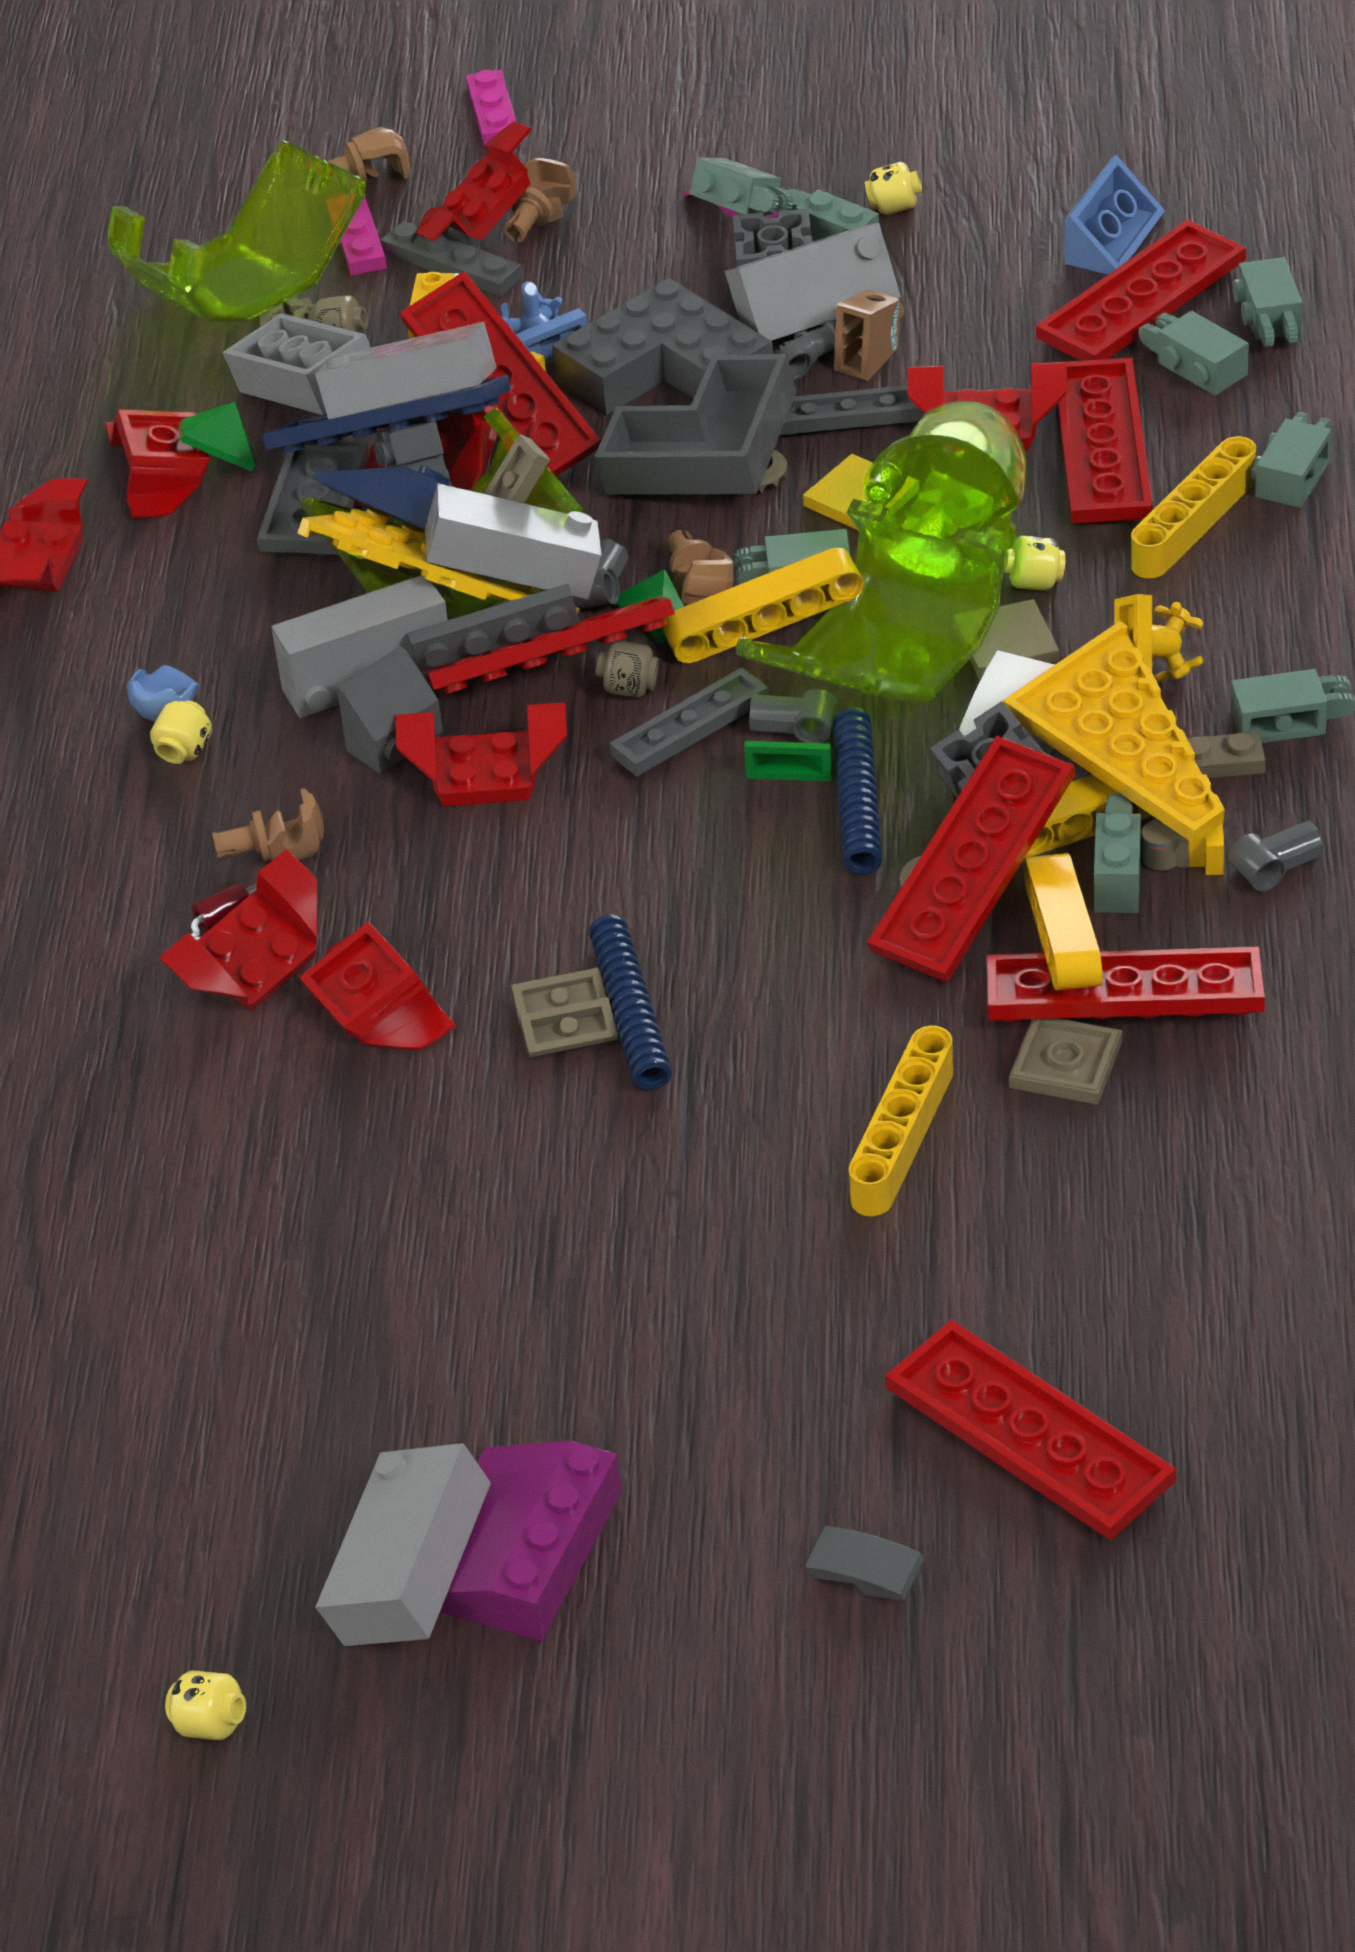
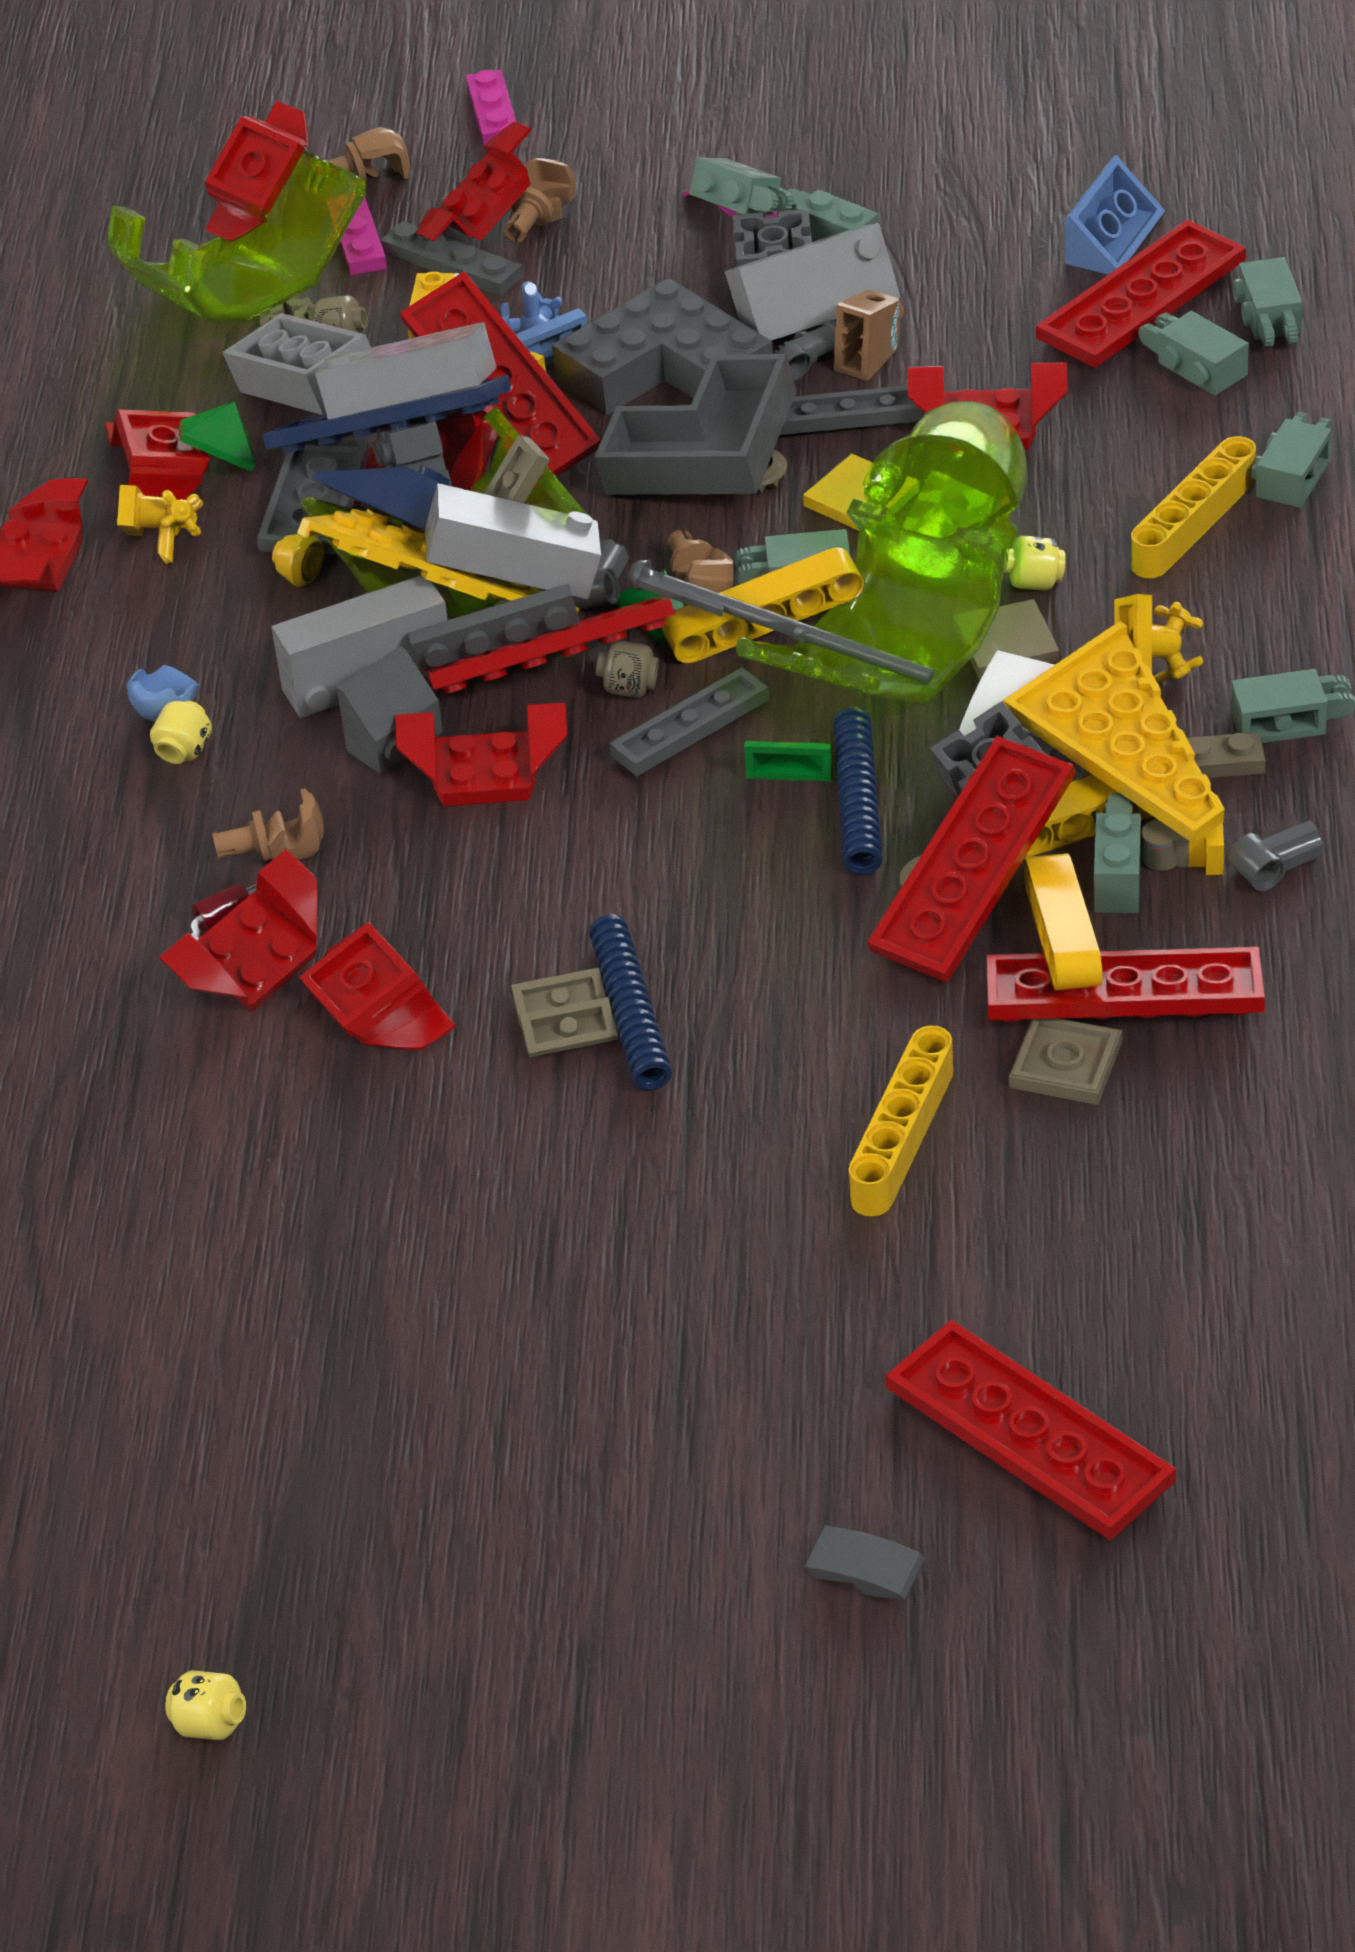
(163, 512): none -> yellow piece
(254, 170): none -> red piece
(298, 558): none -> yellow cone
(403, 1545): light grey brick -> none
(532, 1533): magenta slope -> none
(643, 577): none -> dark grey bar
(805, 717): dark grey piece -> none
(893, 188): light yellow head -> none
(1104, 443): red plate -> none

